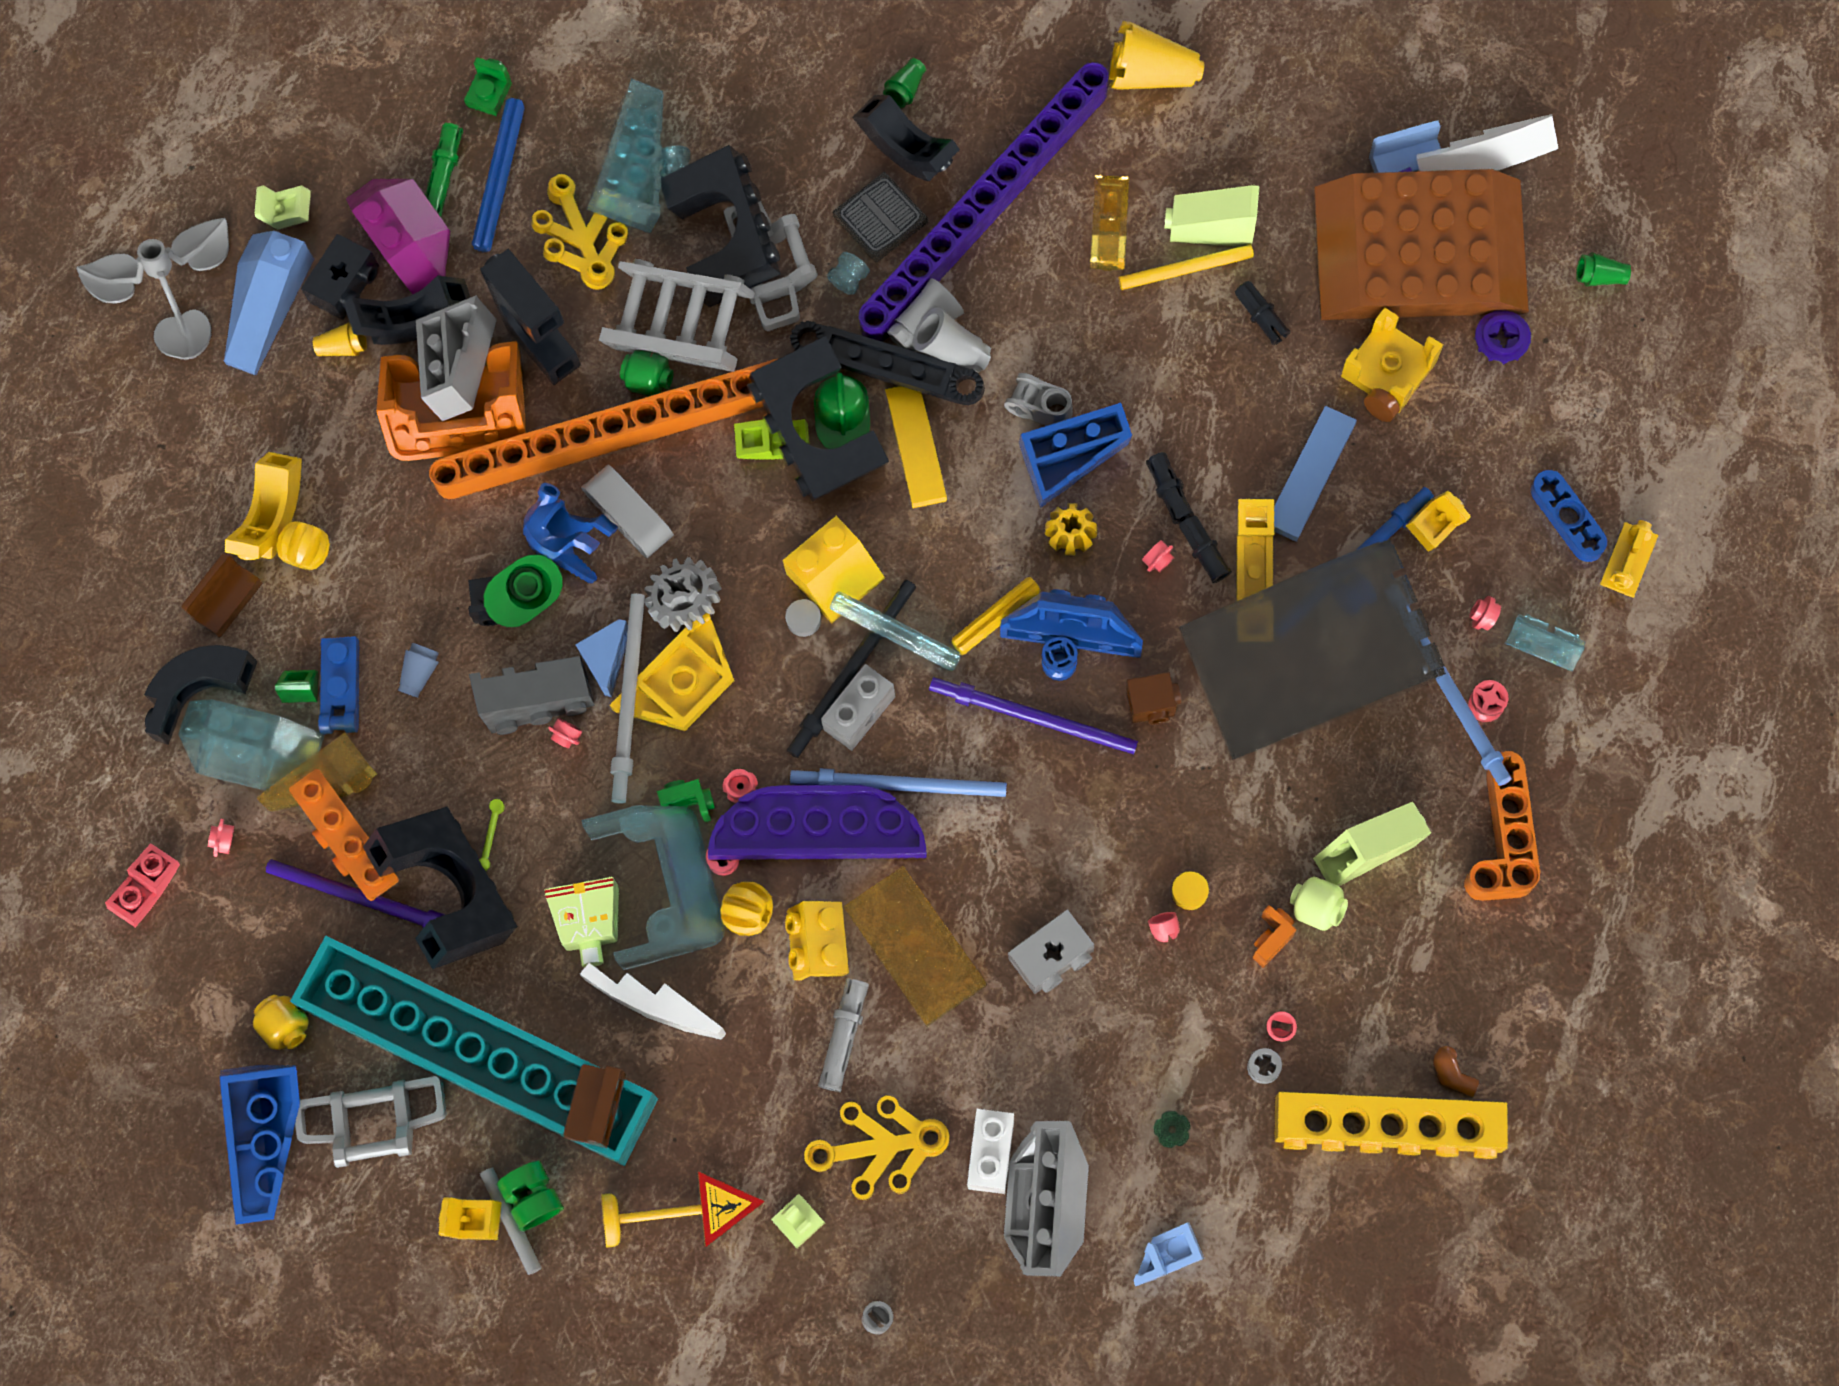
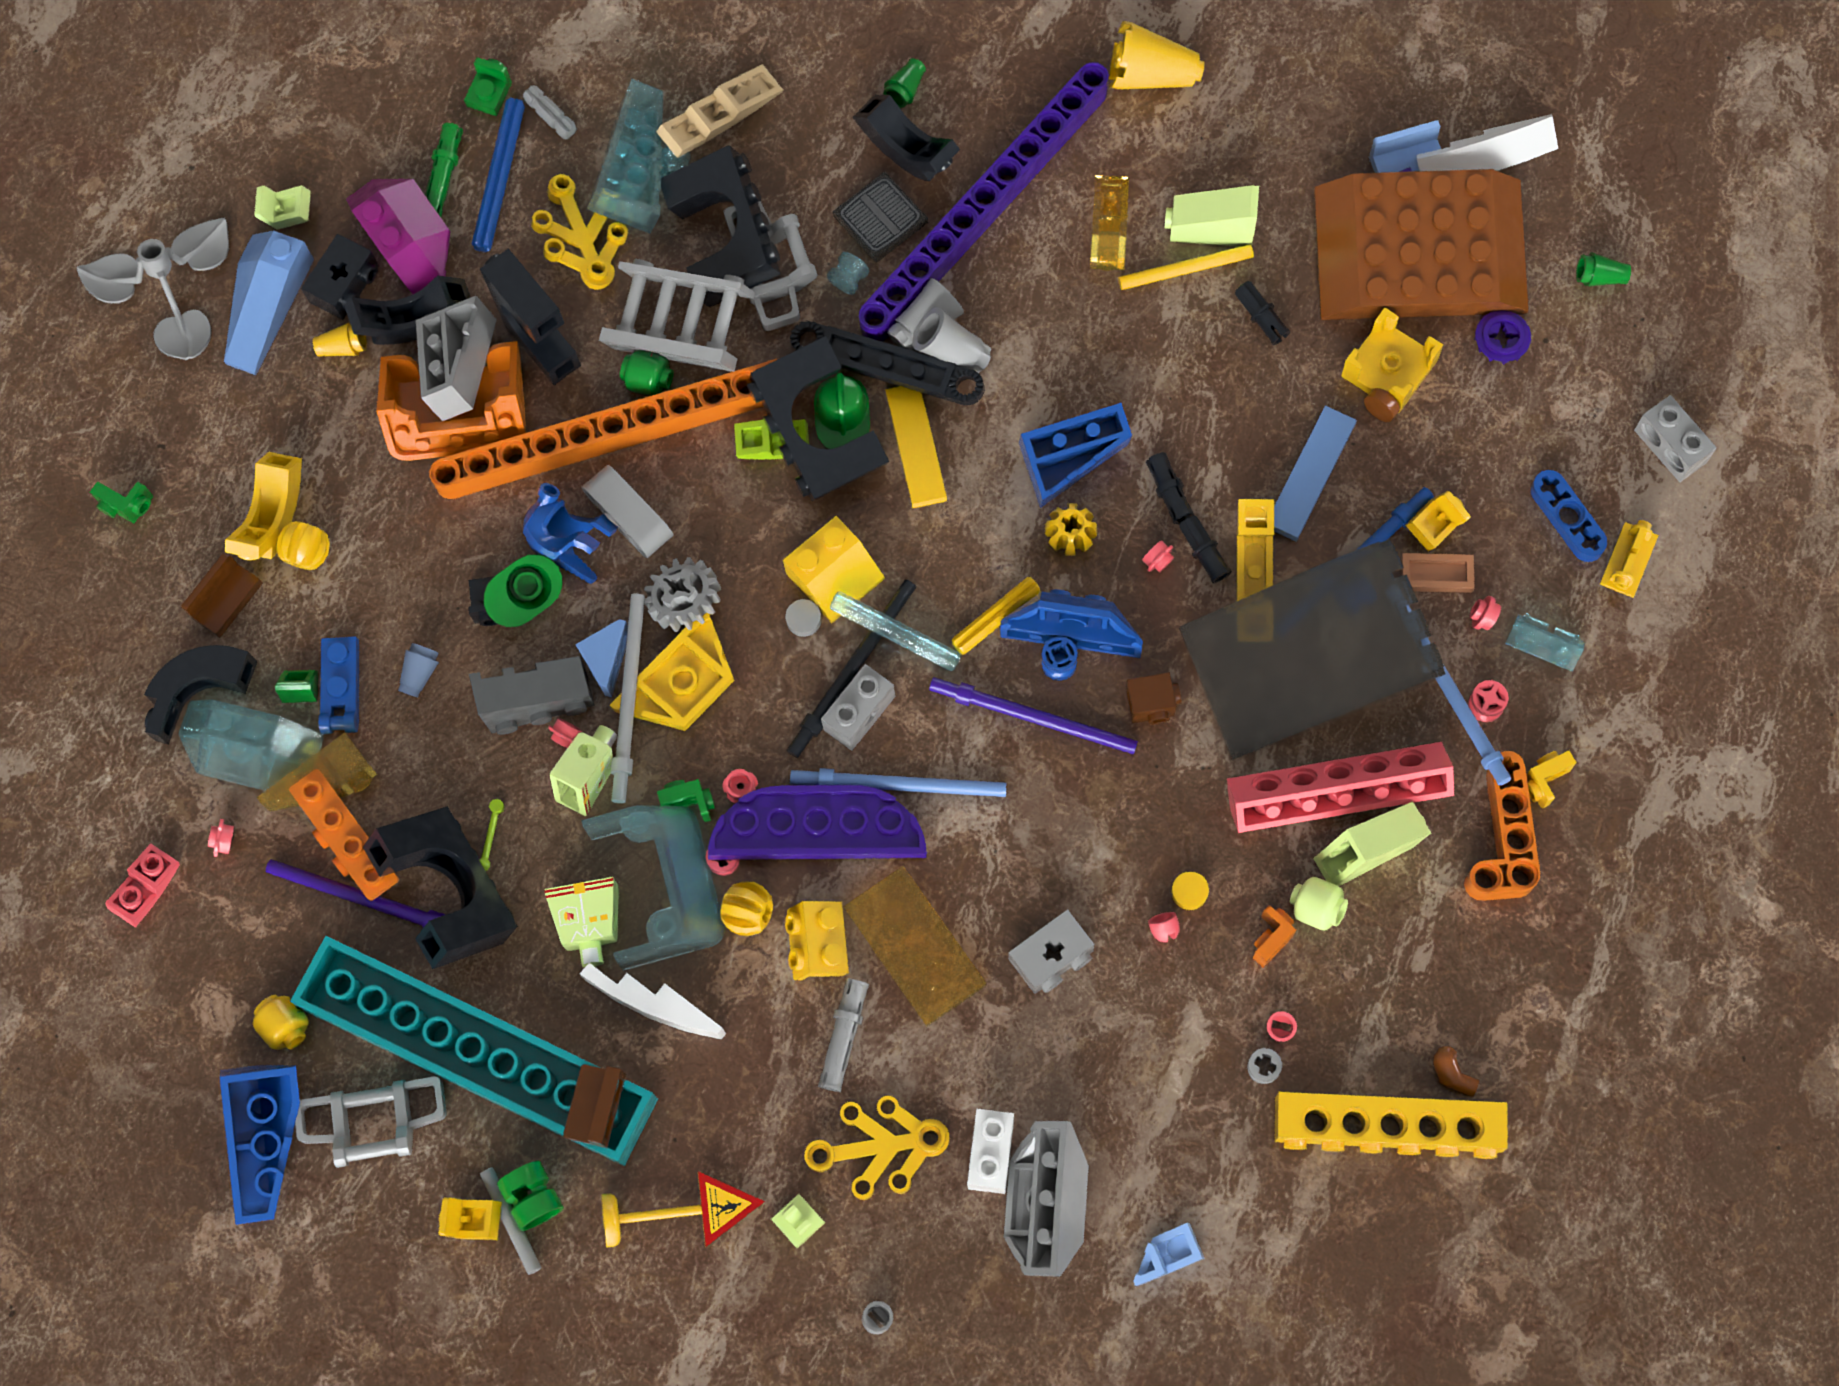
(128, 507): none -> green bracket
(549, 112): none -> light grey axle
(583, 770): none -> yellowish green torso
(719, 111): none -> tan slope
(1035, 397): light grey piece -> none
(1169, 1119): clear green plate -> none
(1340, 787): none -> coral brick
(1439, 572): none -> nougat tile
(1548, 768): none -> yellow bracket
(1675, 438): none -> light grey brick

